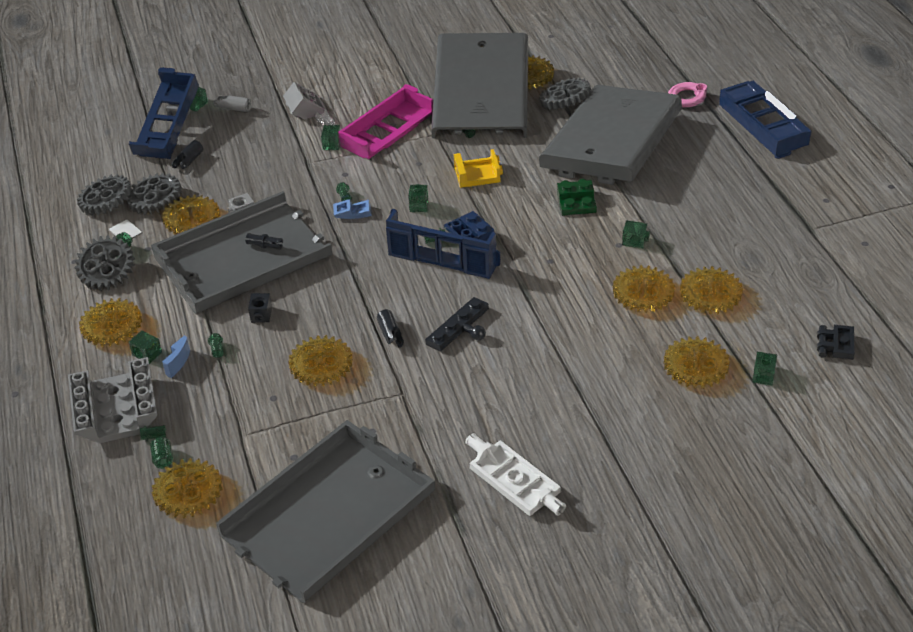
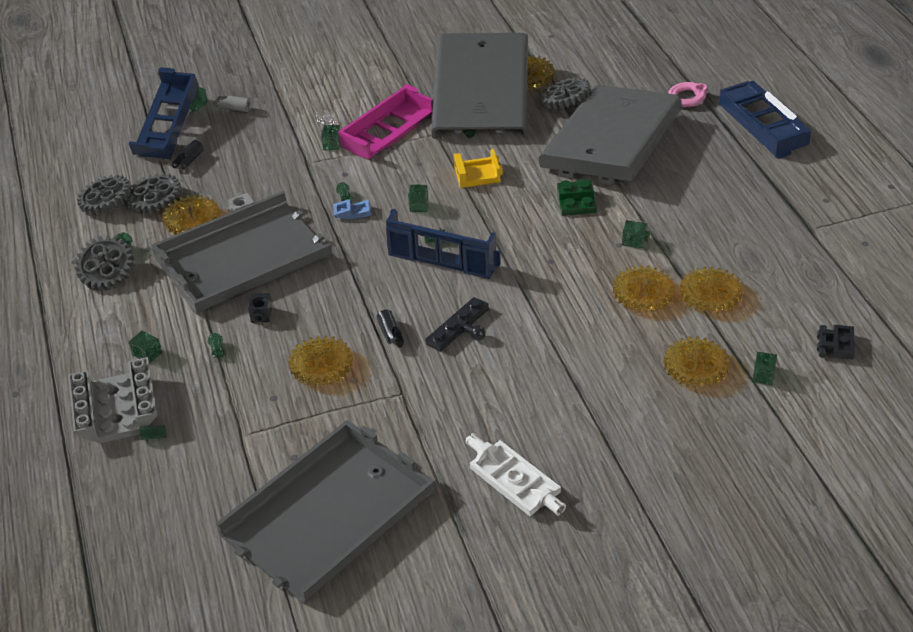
(110, 322): clear yellow gear -> none
(125, 226): white sticker -> none
(161, 452): clear green brick -> none
(177, 359): medium blue slope -> none
(187, 488): clear yellow gear -> none
(264, 241): black pin -> none
(303, 102): light grey slope -> none
(471, 226): dark blue slope -> none

